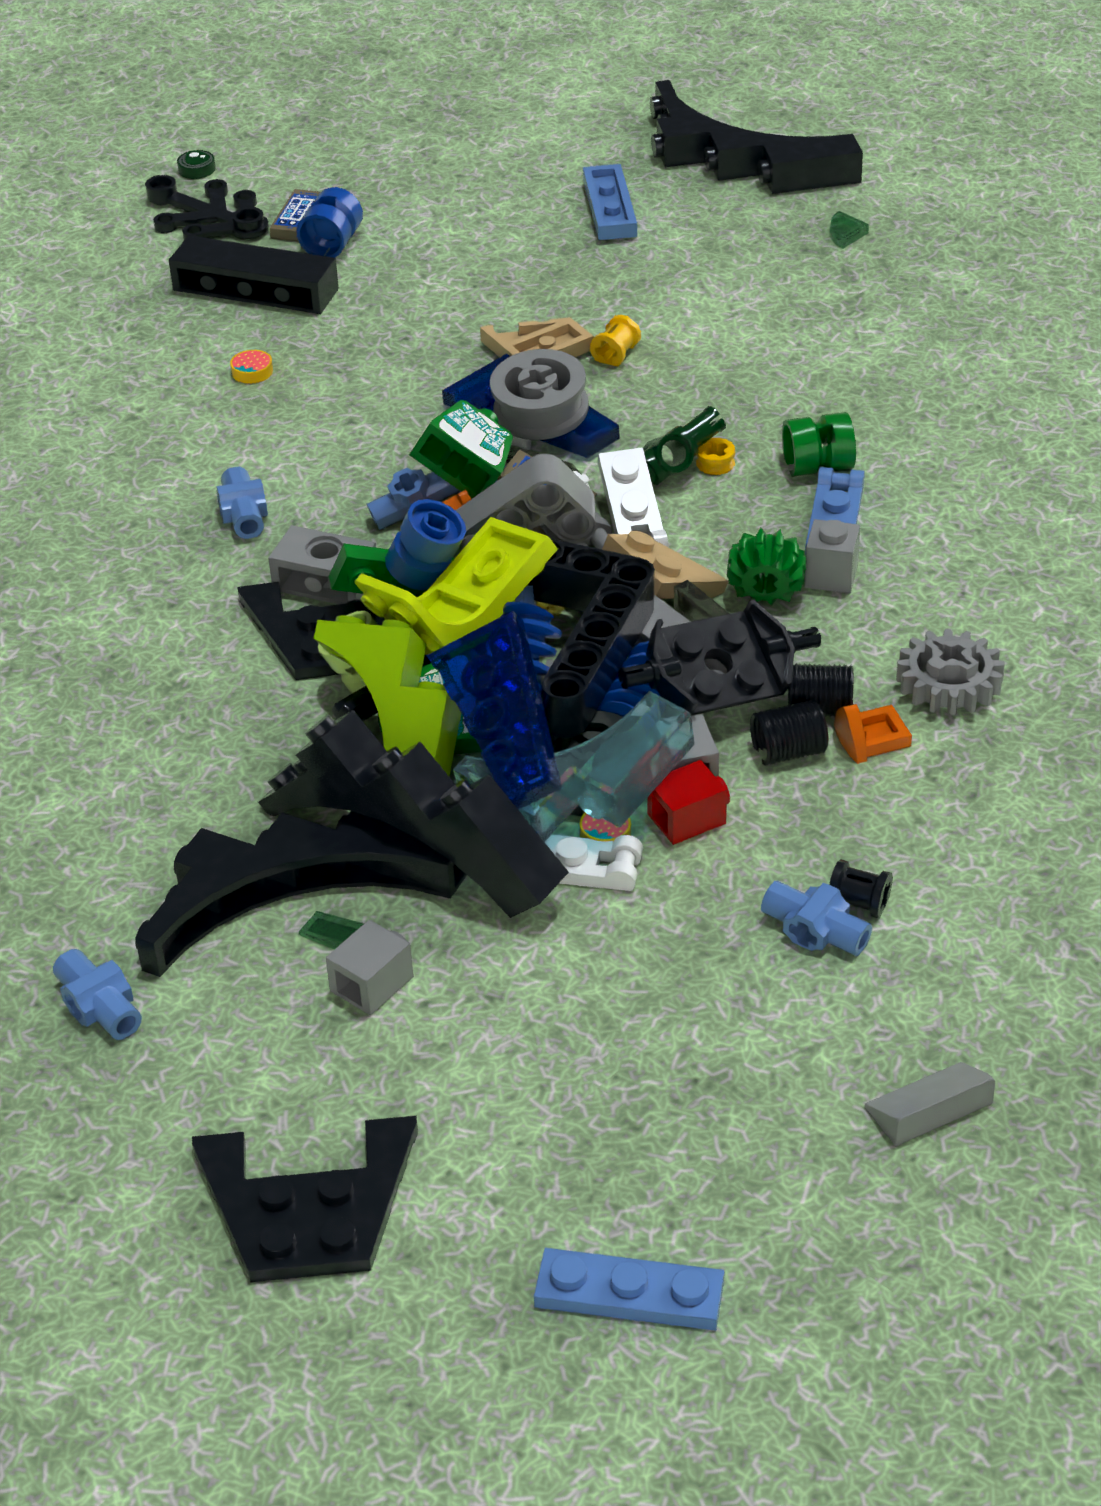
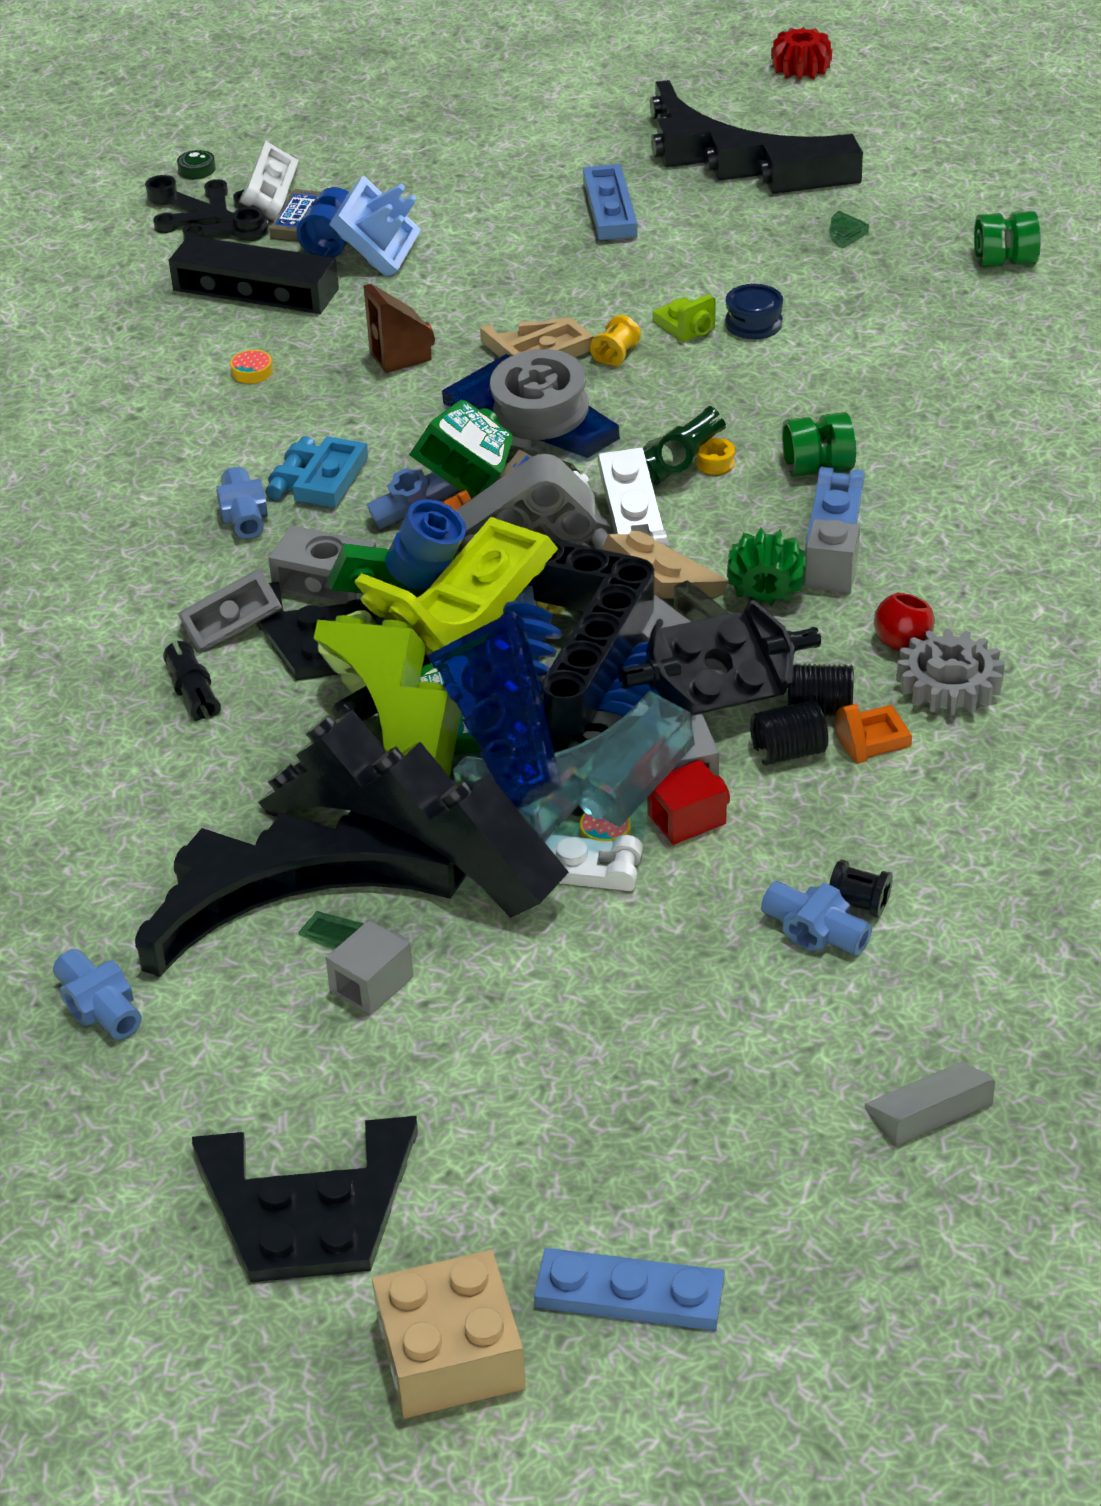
(191, 680): none -> black pin
(229, 610): none -> light grey slope
(269, 180): none -> white plate
(318, 472): none -> dark azure plate
(377, 224): none -> light blue plate
(395, 331): none -> copper slope
(449, 1333): none -> tan piece
(687, 318): none -> lime bracket
(754, 311): none -> dark blue wheel
(801, 53): none -> red gear
(902, 618): none -> red piece
(1021, 238): none -> green wheel

